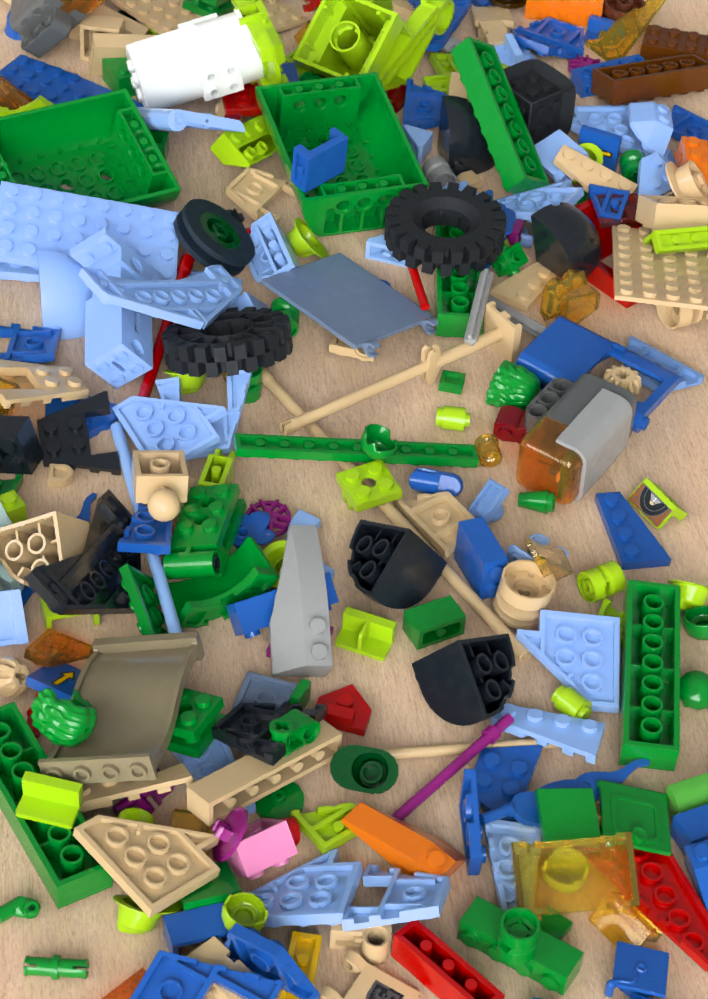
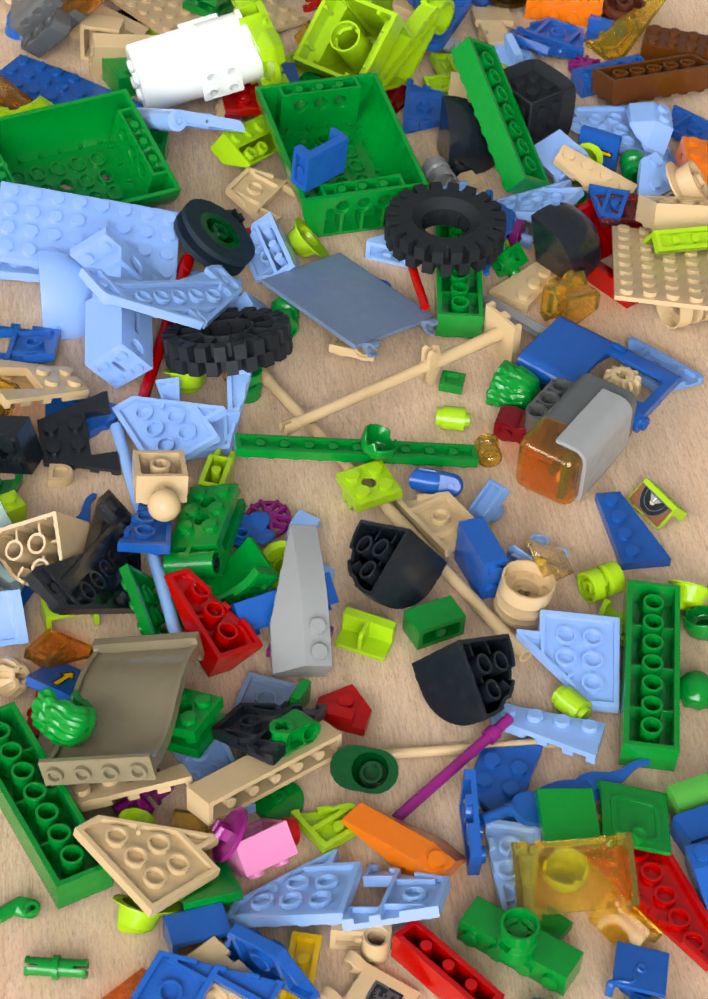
(50, 800): lime panel -> none
(223, 635): none -> red wedge
(245, 910): lime hair -> none
(419, 140): light blue slope -> none
(478, 307): light grey axle -> none
(539, 501): green cone -> none

